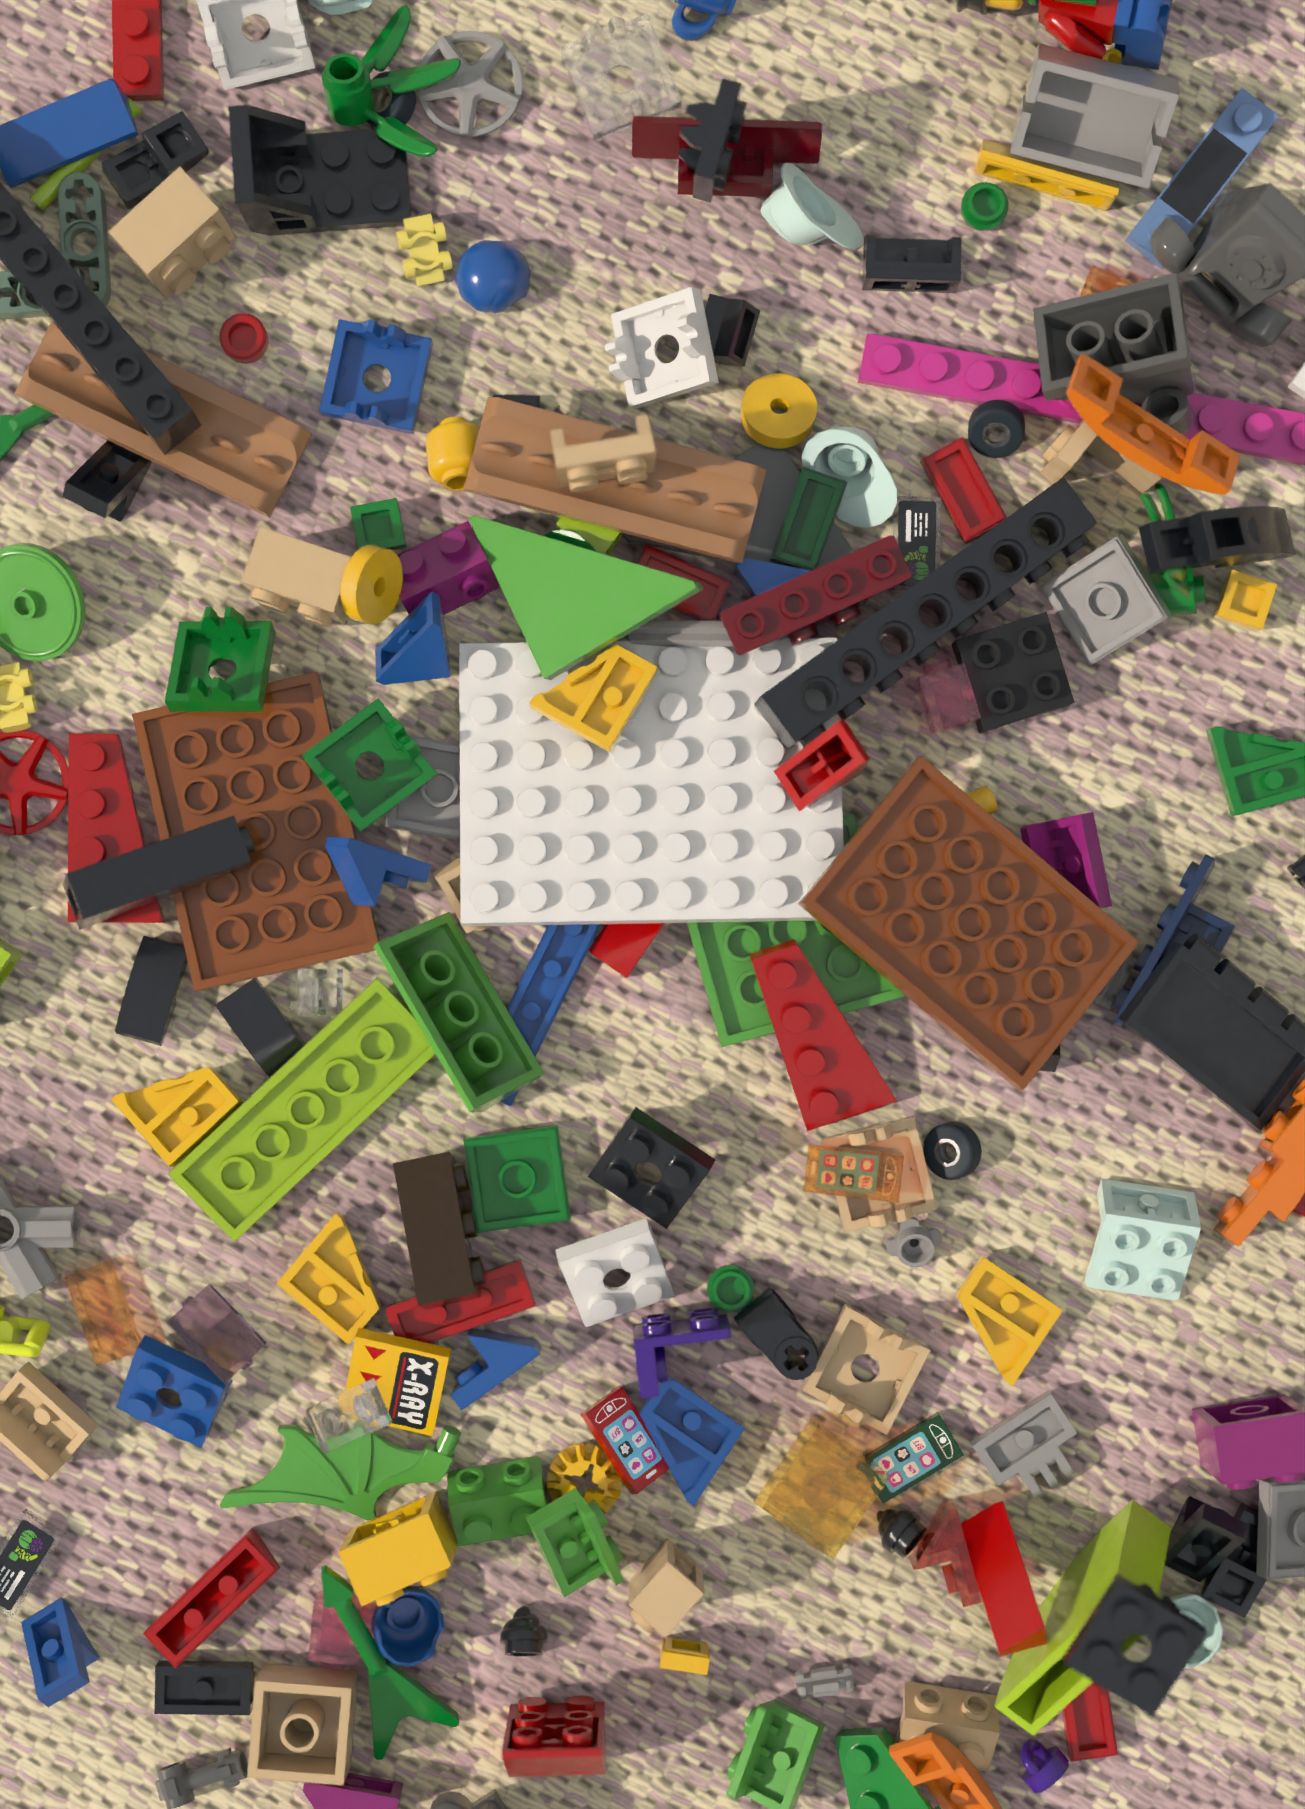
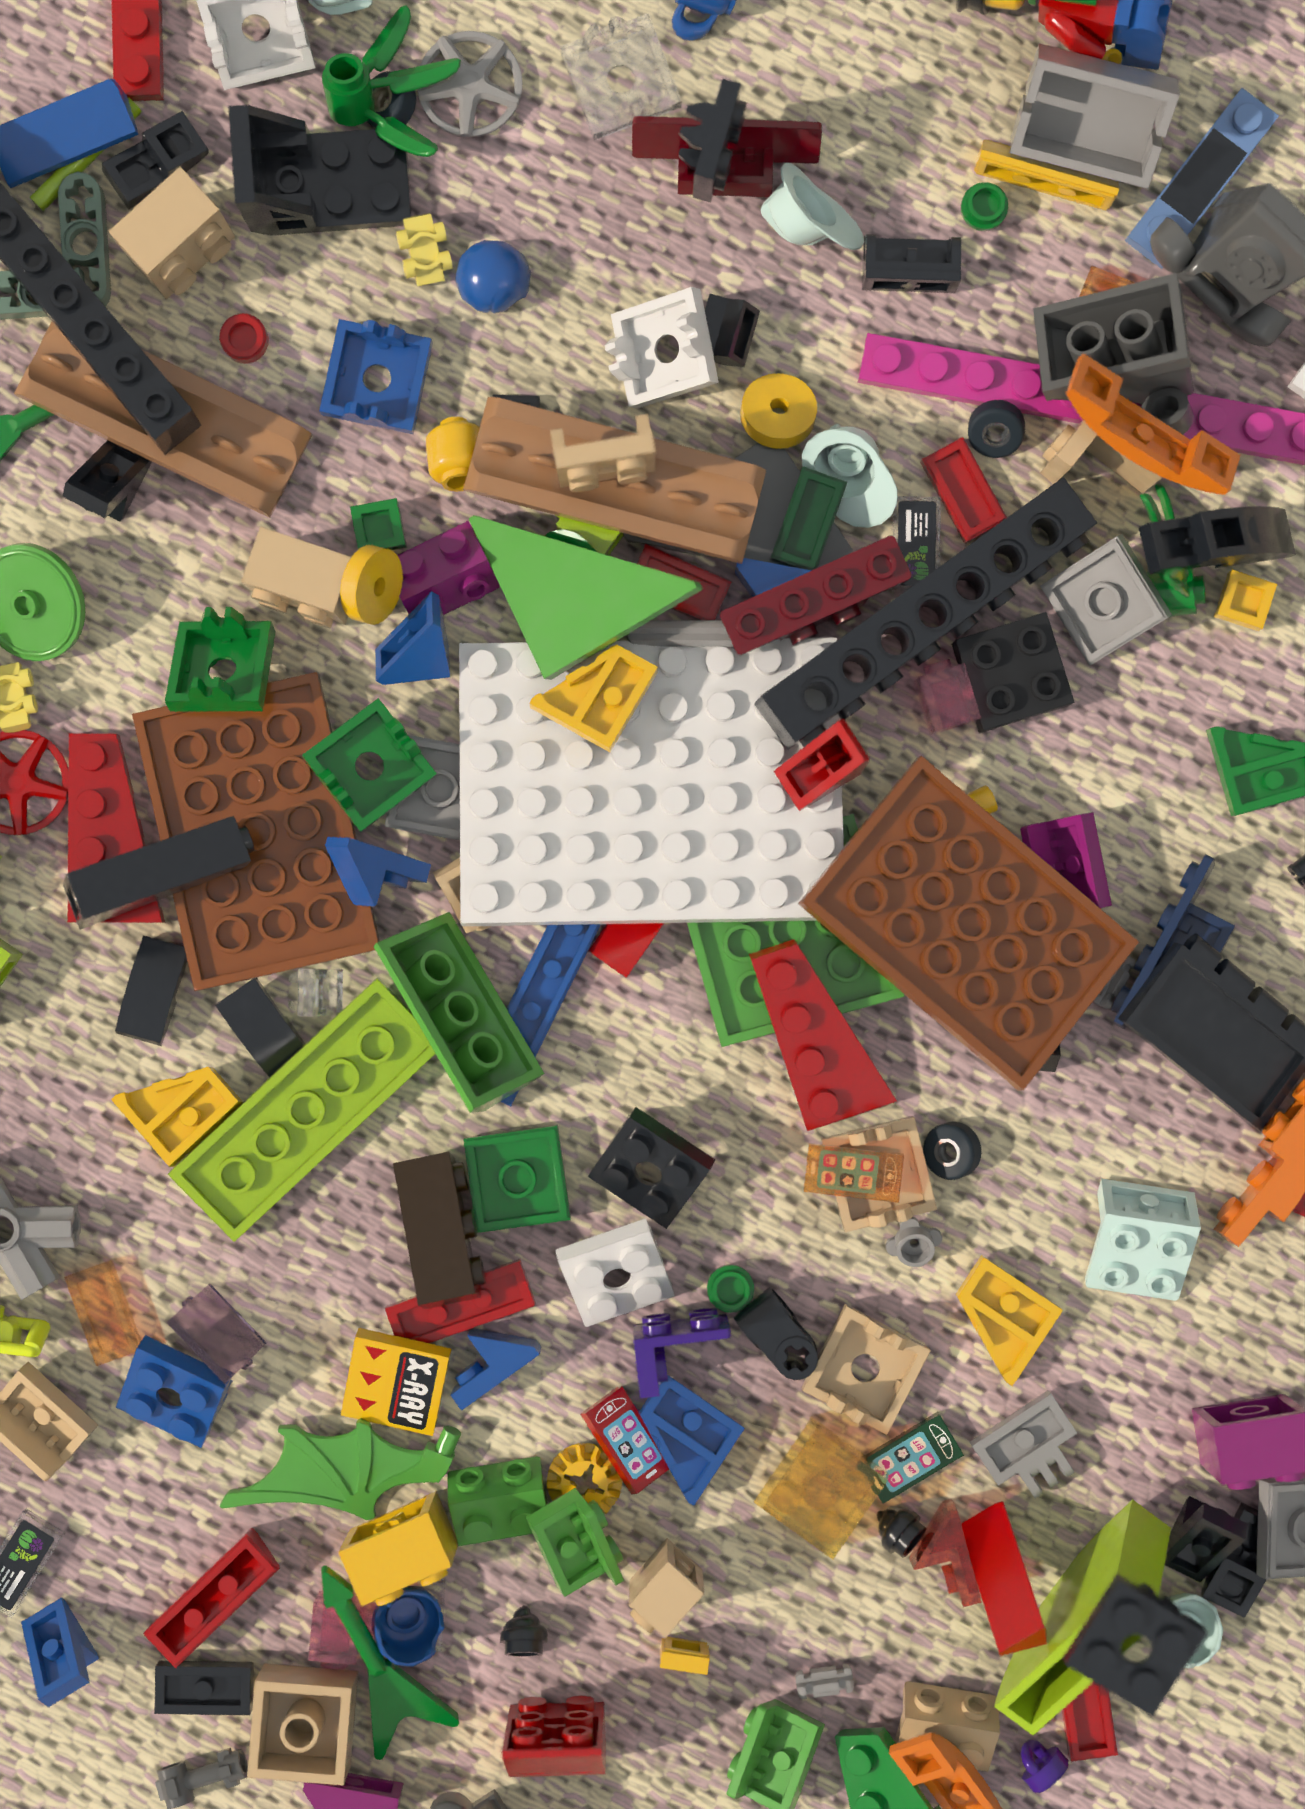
(333, 1281): yellow wing -> none
(348, 1415): clear bracket -> none

